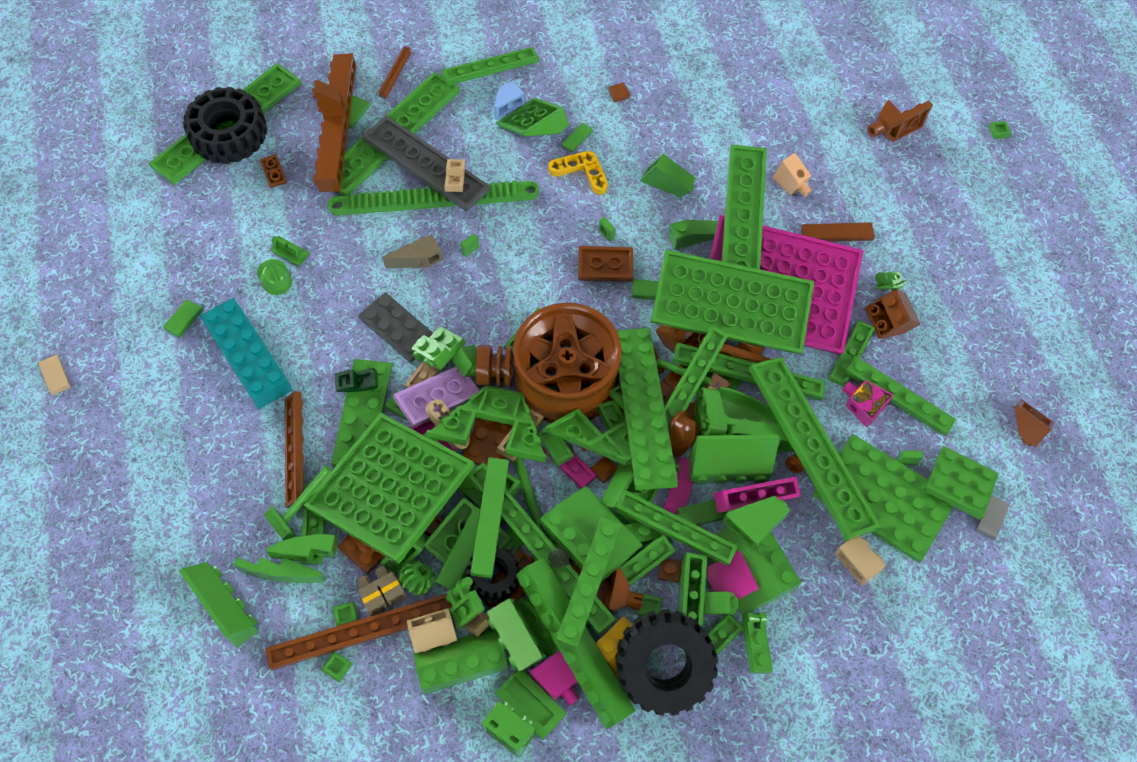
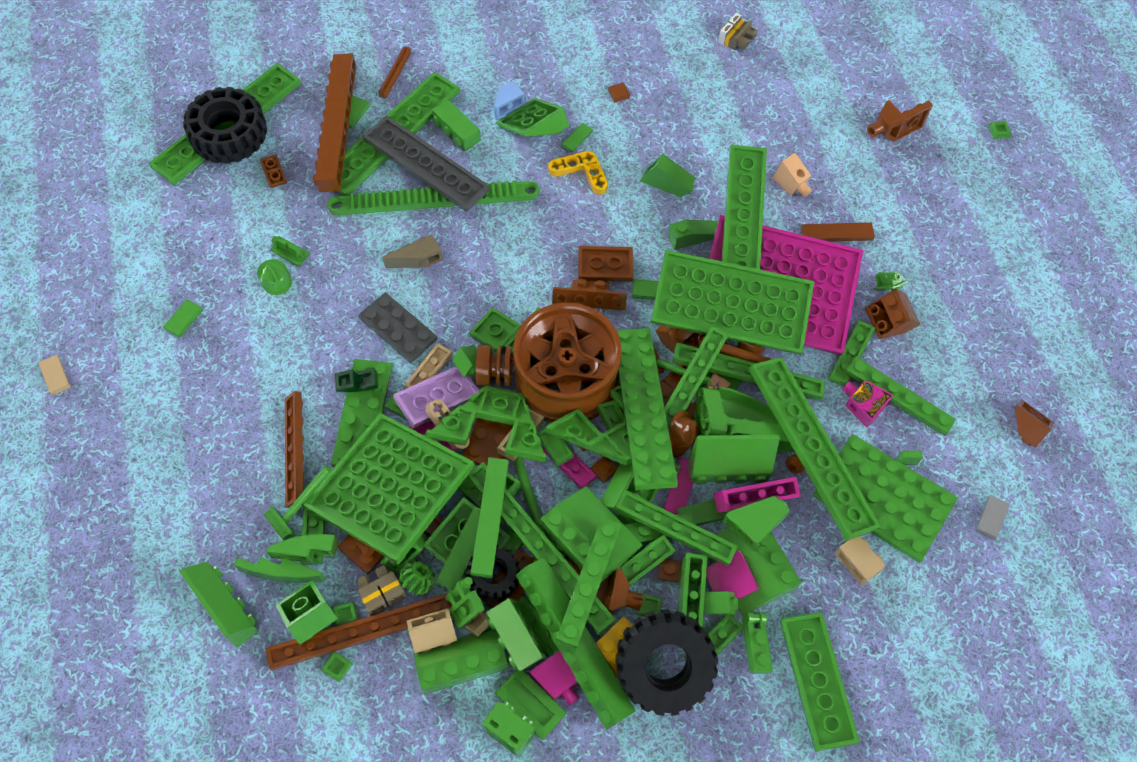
(246, 353): teal brick -> none
(306, 612): none -> bright green brick
(329, 99): dark orange slope -> none
(438, 348): bright green plate -> none
(455, 175): tan slope -> none
(456, 125): none -> bright green brick
(469, 245): bright green tile -> none
(489, 66): bright green tile -> none
(494, 329): none -> bright green plate
(559, 558): clear smoke plate -> none
(590, 294): none -> dark orange bracket
(606, 229): bright green tile -> none
(735, 33): none -> dark tan hips
(819, 682): none -> bright green plate
(961, 482): bright green plate -> none

